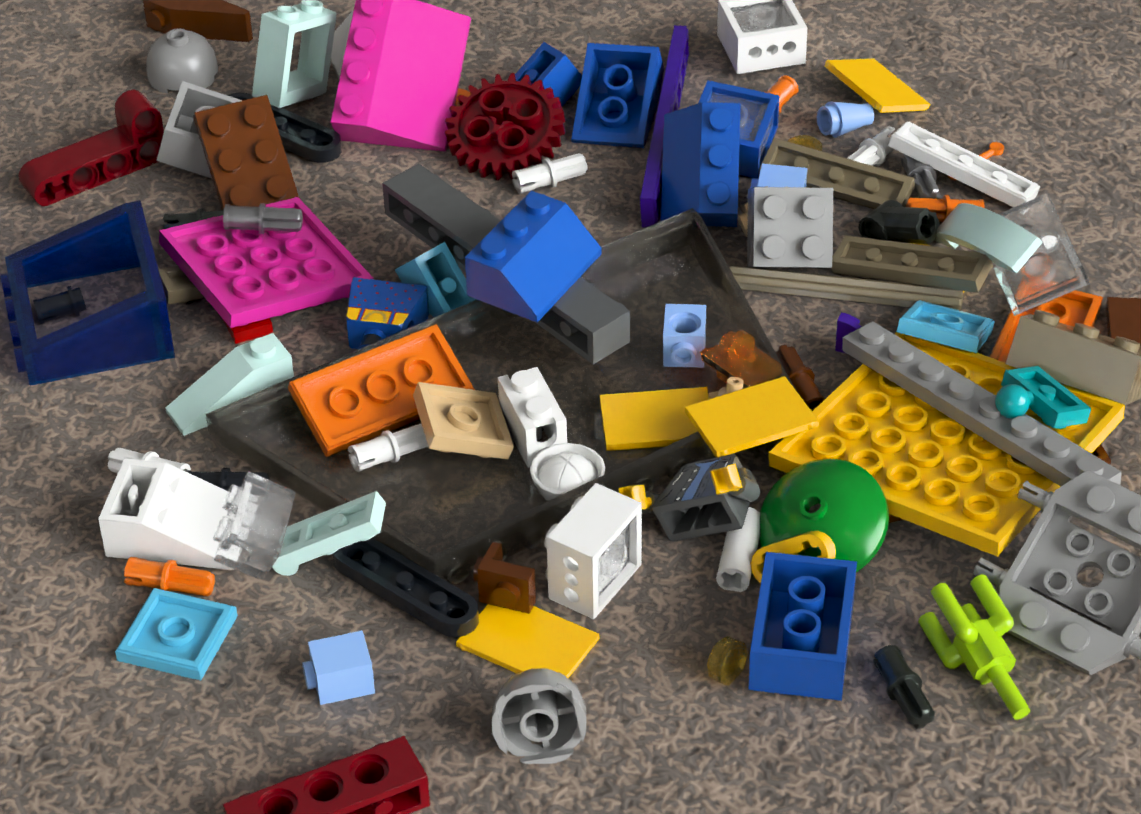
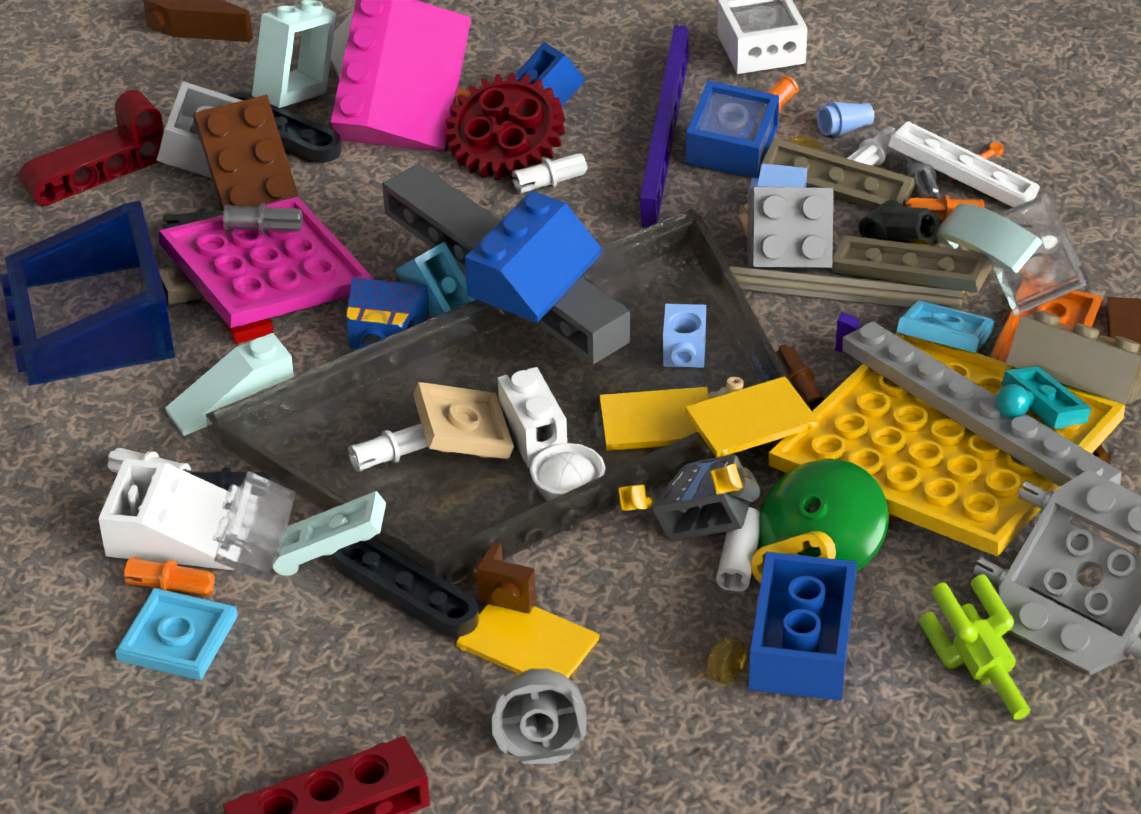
(60, 305): black pin -> none
(178, 58): light grey cylinder -> none
(339, 668): light blue brick -> none
(374, 389): orange tile -> none
(594, 550): white piece -> none
(618, 95): blue slope -> none
(702, 162): blue slope -> none
(740, 358): clear orange hips -> none
(877, 85): yellow piece -> none
(904, 686): pearl dark grey axle -> none

